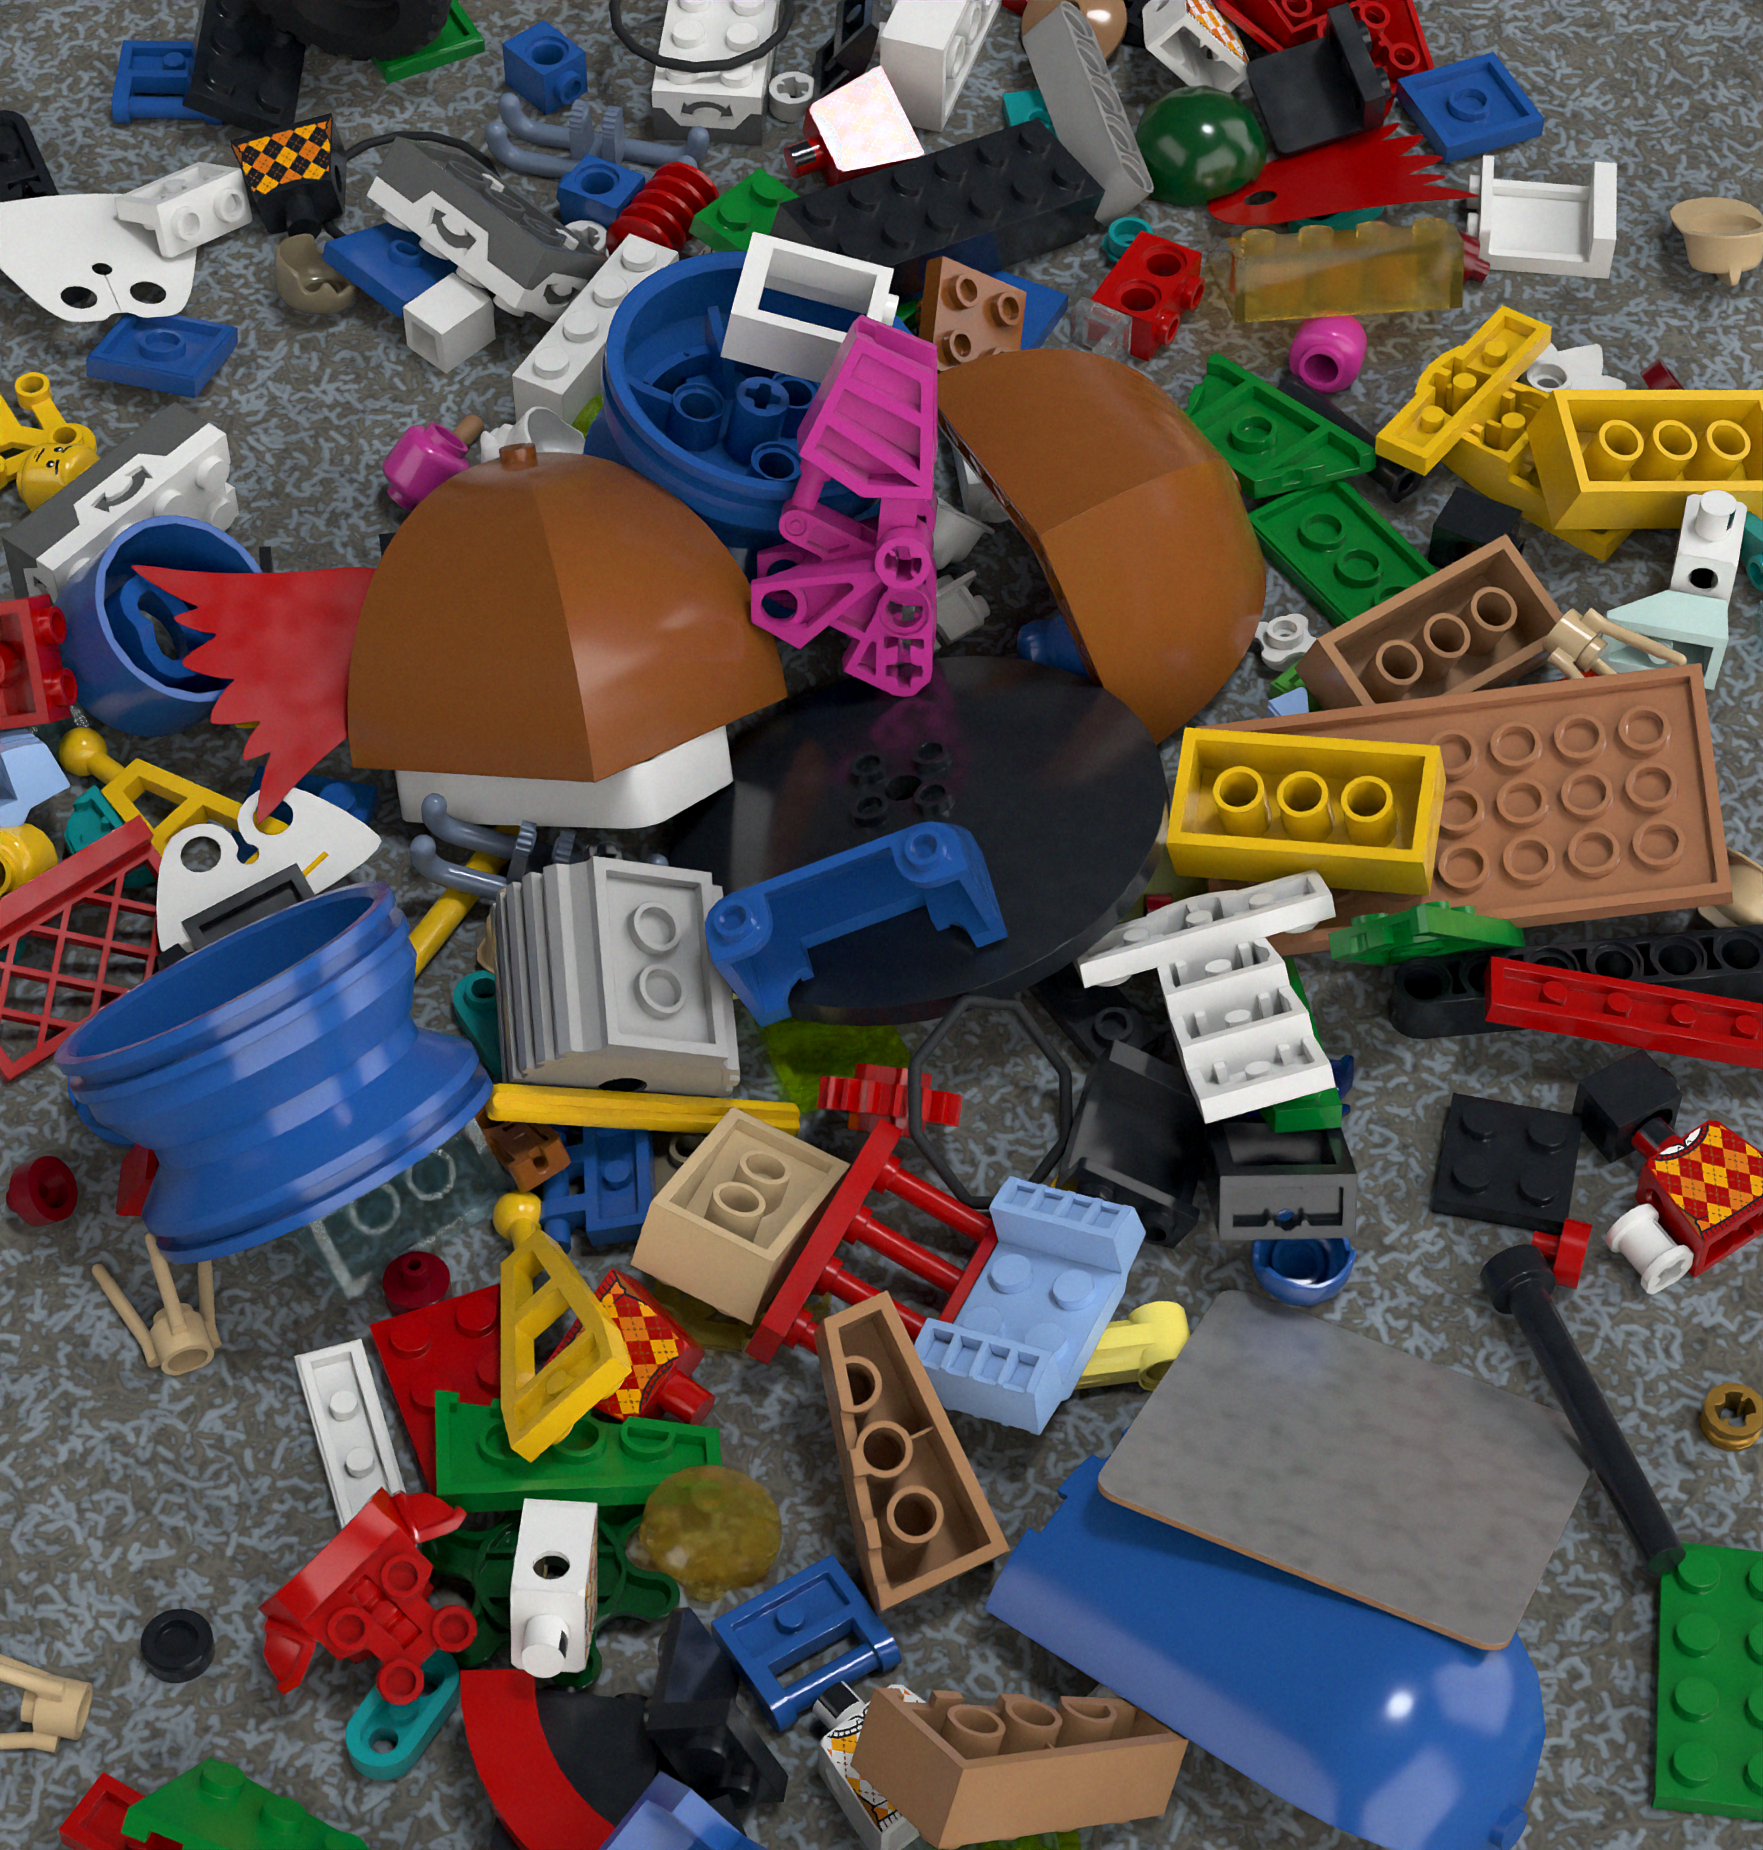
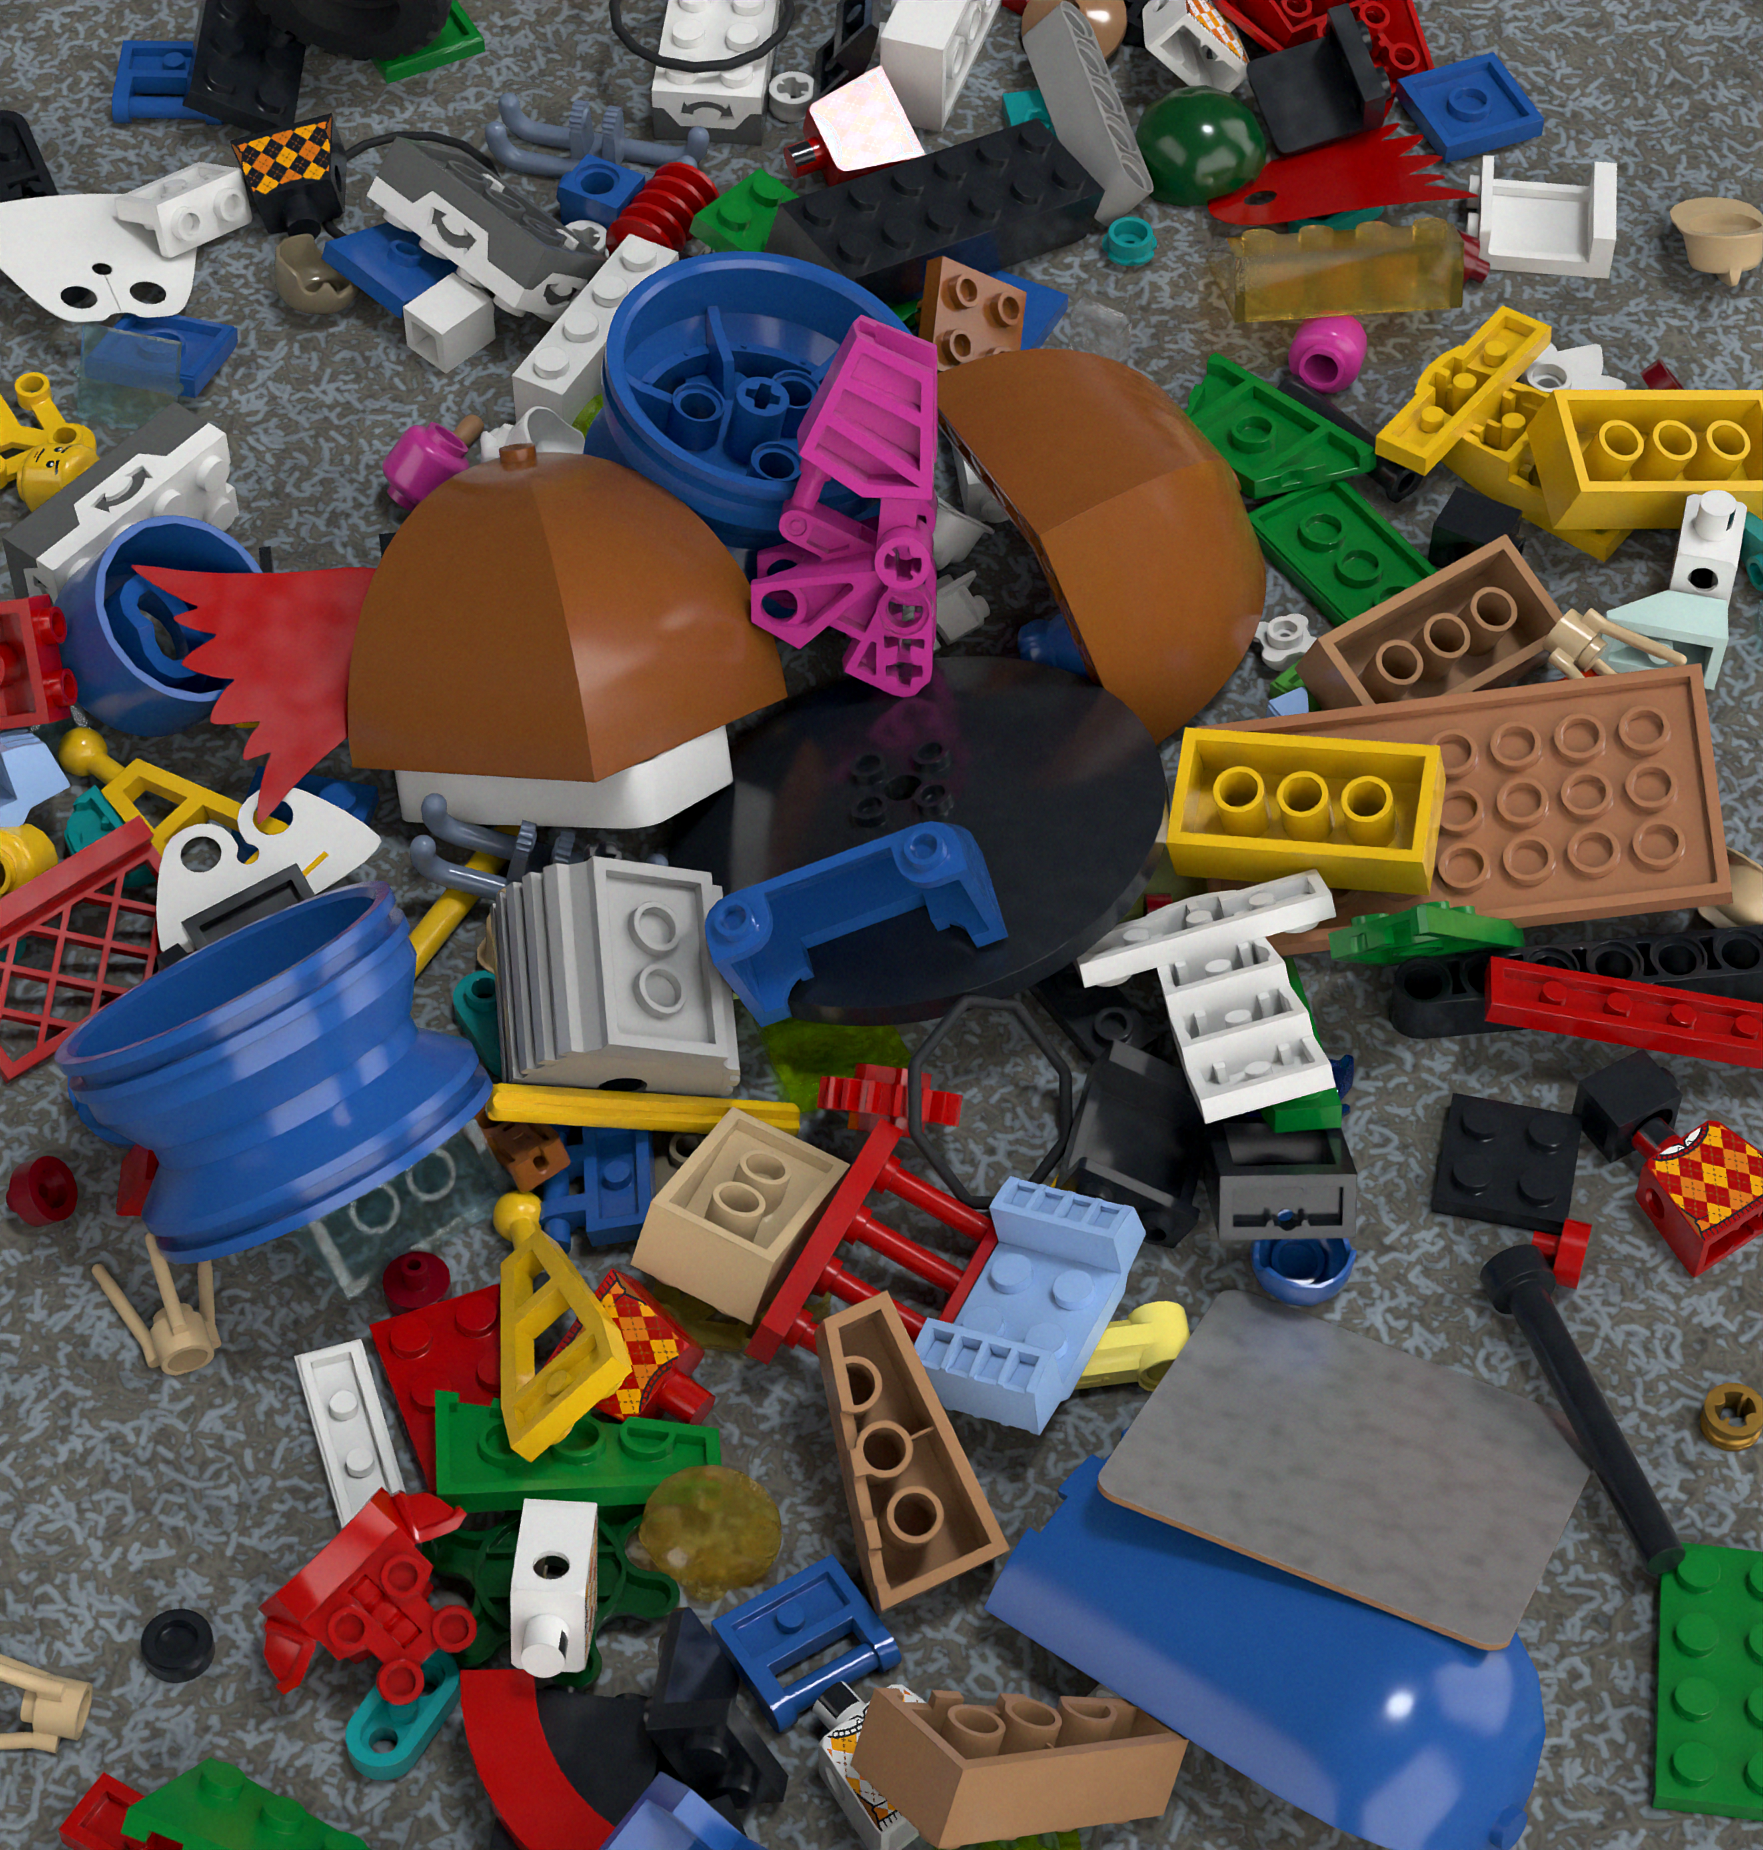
(126, 376): none -> clear light blue piece
(545, 67): blue brick -> none
(810, 273): white window -> none
(1154, 287): red brick -> none
(1649, 1248): white bush -> none

